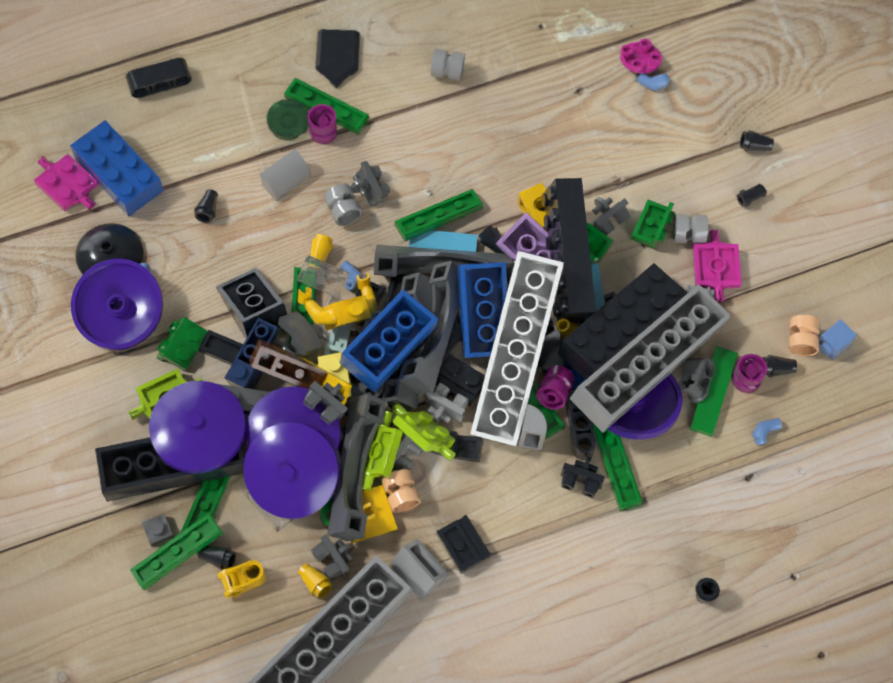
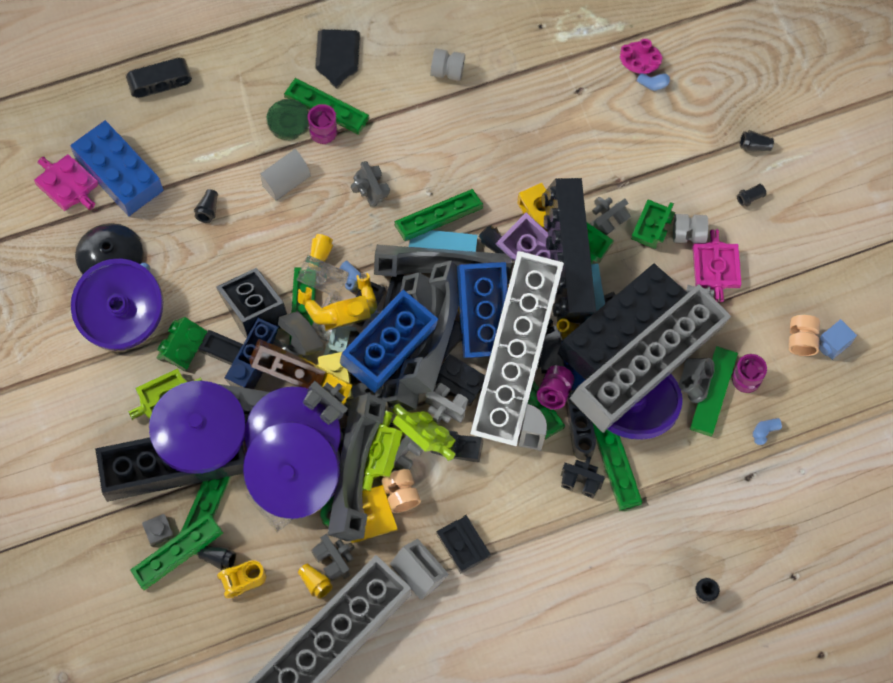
(343, 204): light grey wheel -> none
(779, 365): black cone -> none

